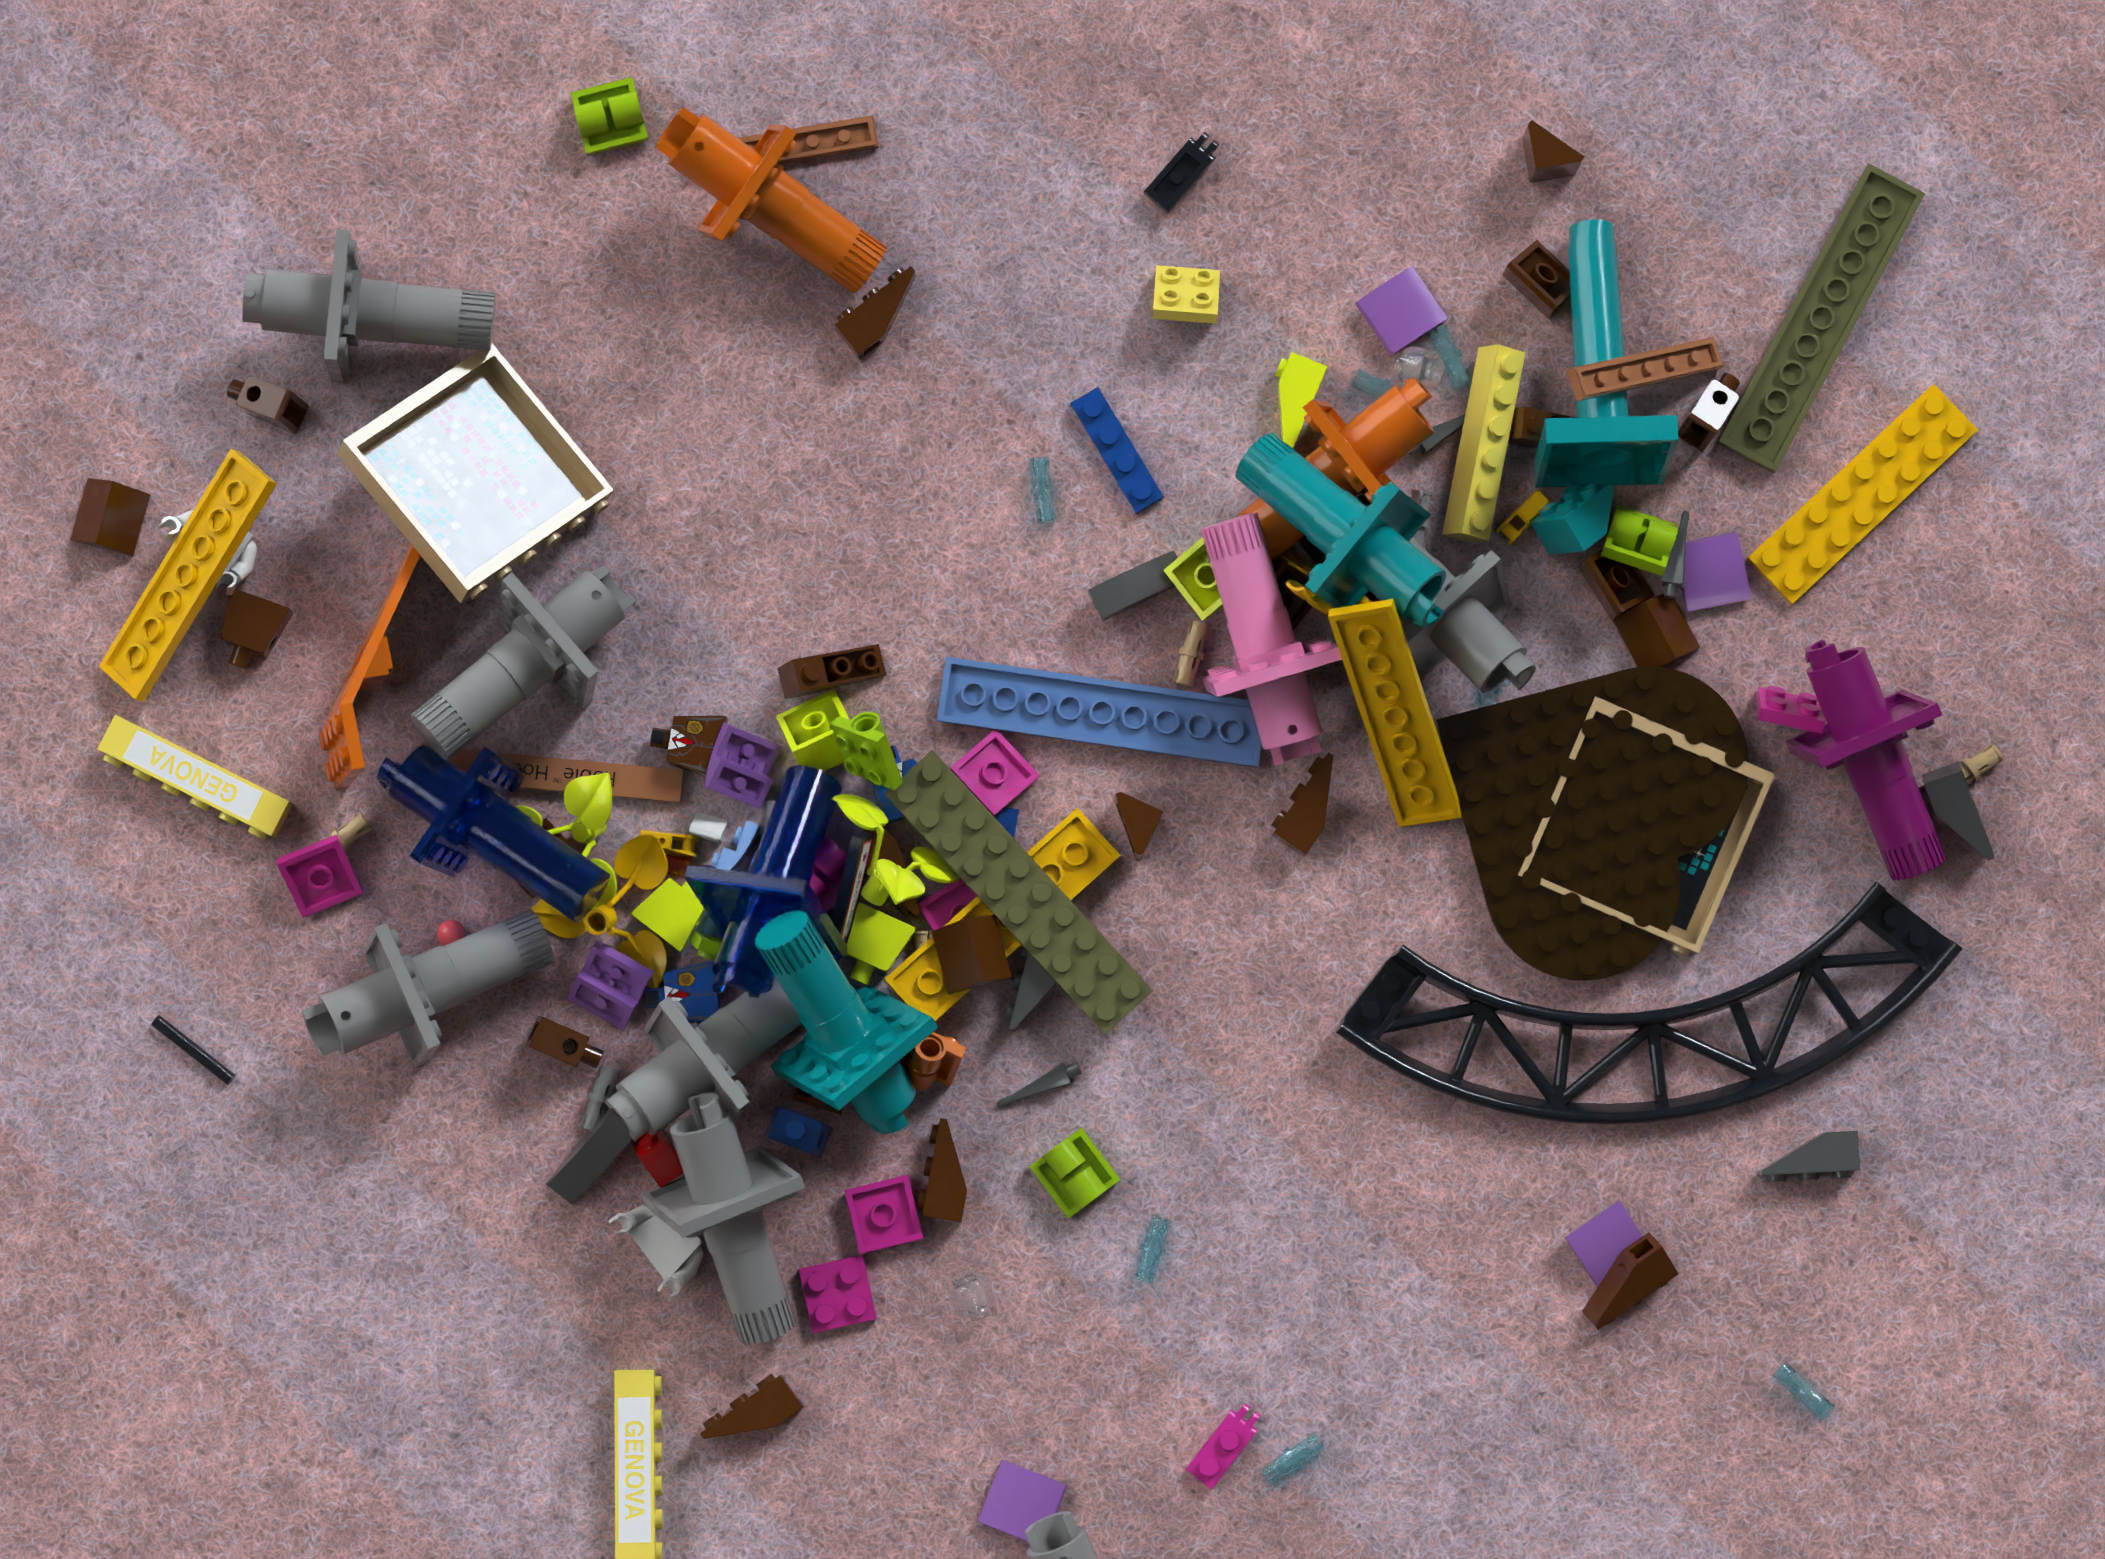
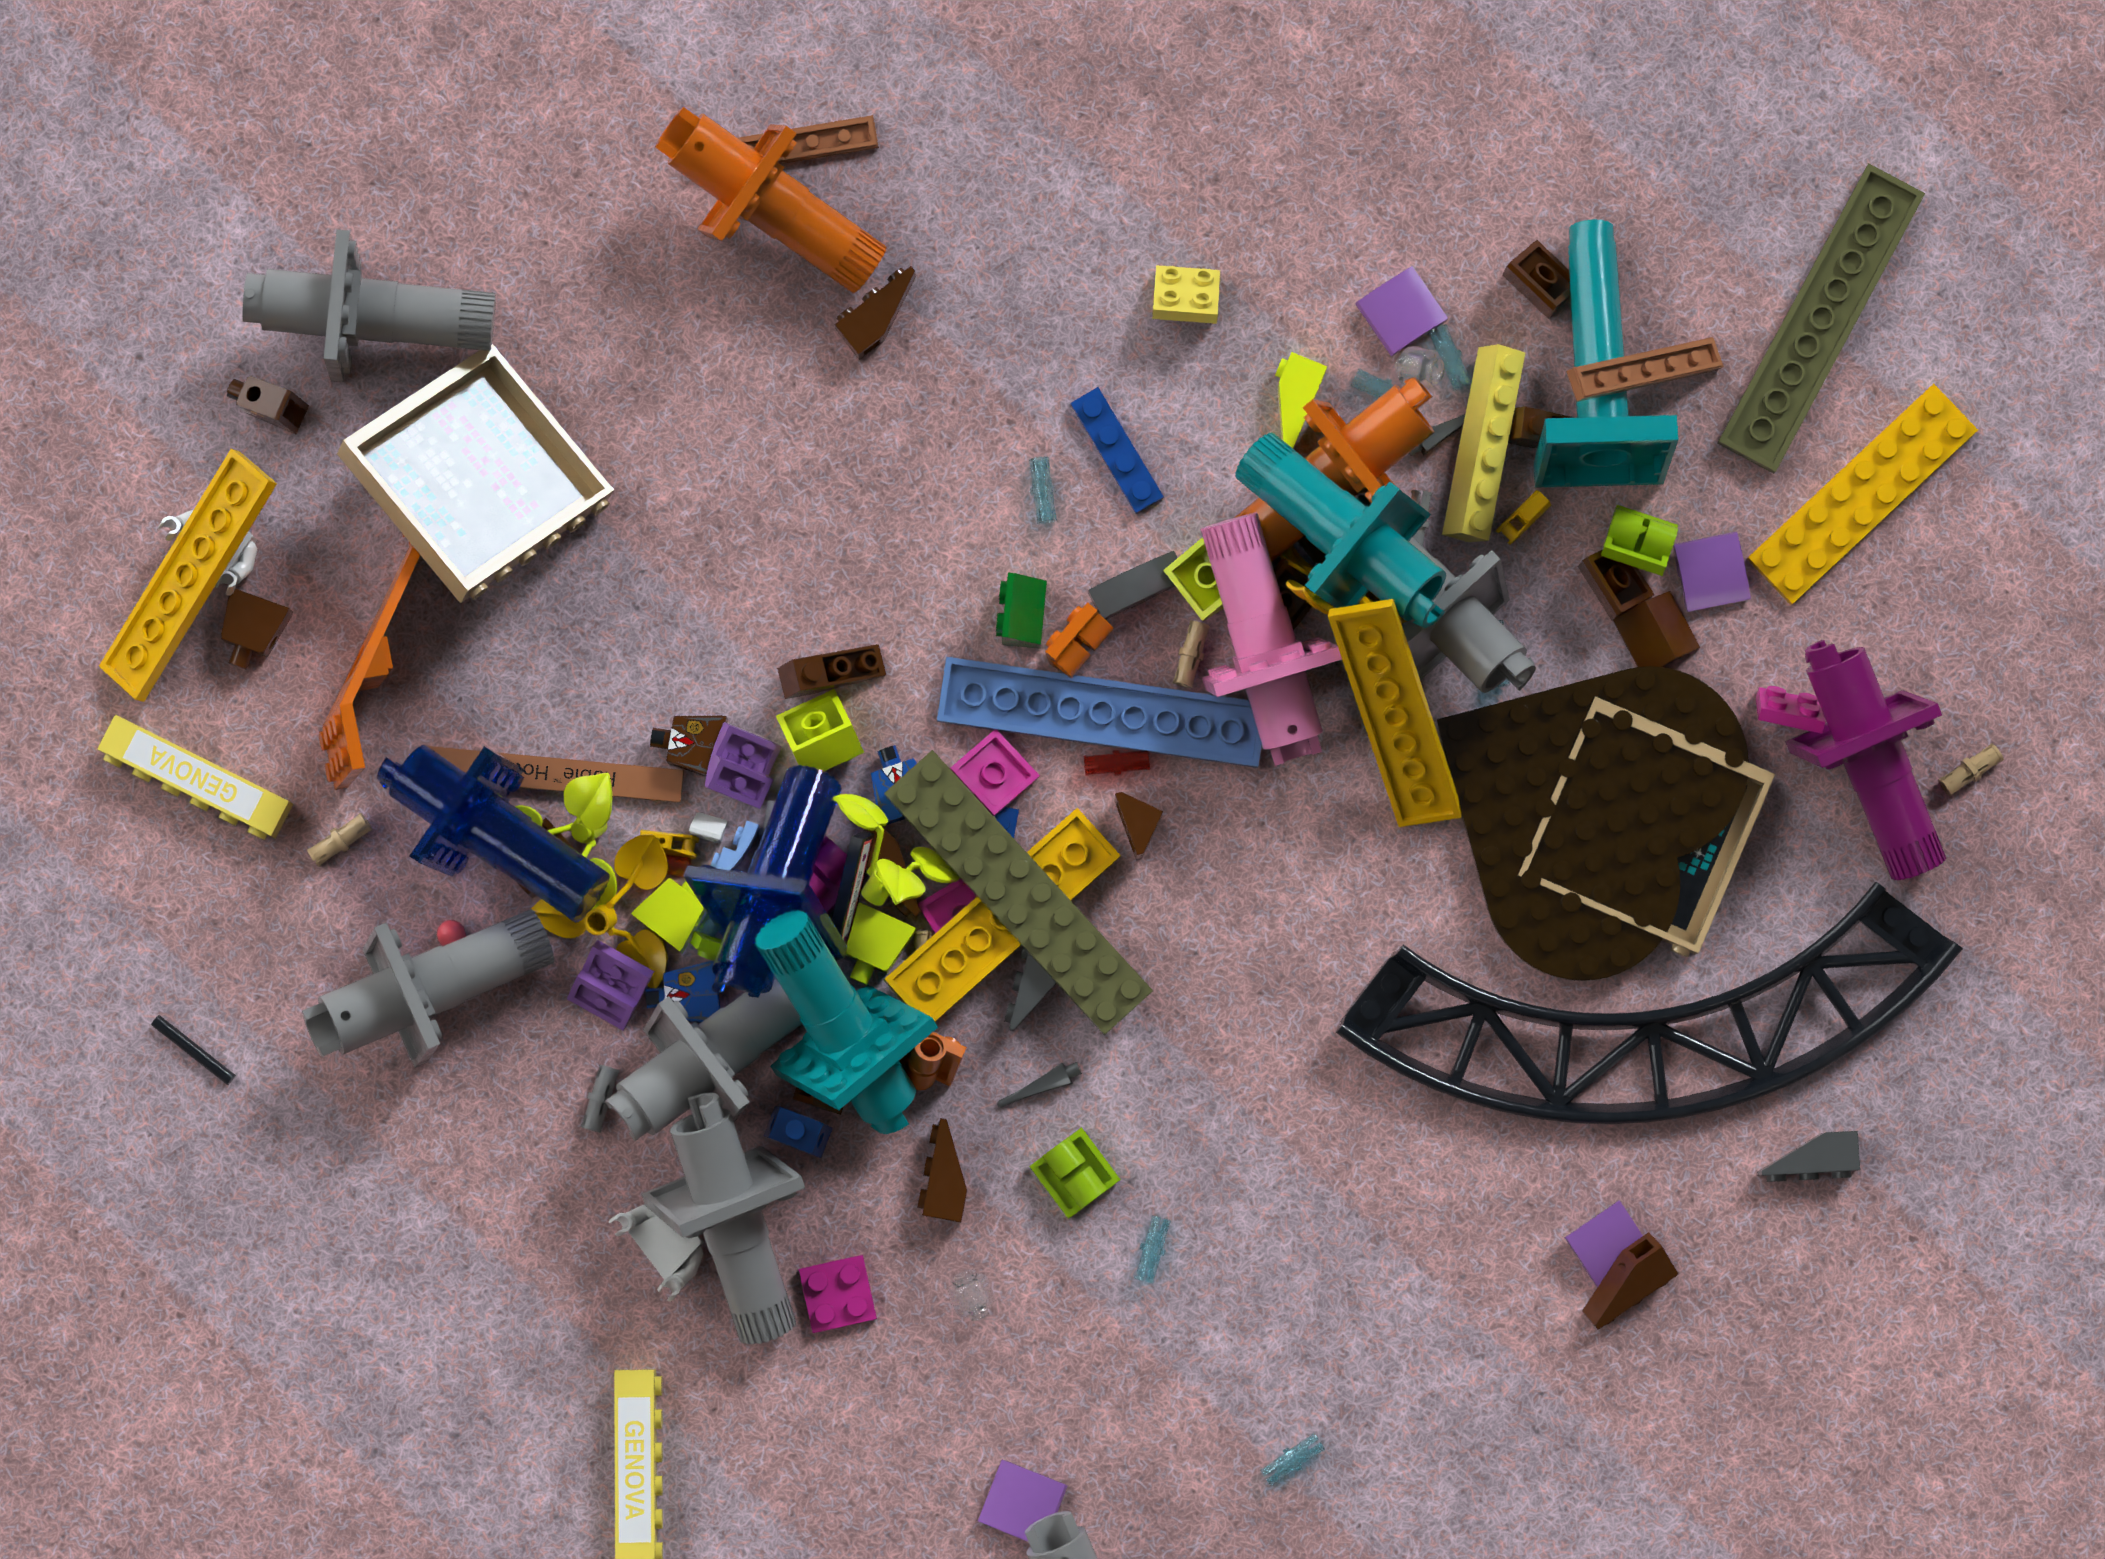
(110, 516): reddish brown slope -> none
(319, 876): dark pink plate -> none
(540, 648): light grey piece -> none
(548, 1039): reddish brown torso -> none
(590, 1157): dark grey slope -> none
(609, 116): lime plate -> none
(658, 1157): red slope -> none
(763, 1410): reddish brown slope -> none
(867, 749): lime plate -> none
(883, 1214): dark pink plate -> none
(971, 953): reddish brown slope -> none
(1023, 611): none -> green slope
(1084, 627): none -> orange plate
(1116, 762): none -> clear red pin
(1181, 173): black hinge -> none
(1223, 1446): dark pink hinge -> none
(1307, 815): reddish brown slope -> none
(1548, 155): reddish brown slope -> none
(1575, 519): teal slope -> none
(1675, 570): dark grey piece -> none
(1710, 412): reddish brown torso -> none
(1803, 1391): clear light blue pin -> none
(1954, 804): dark grey slope -> none

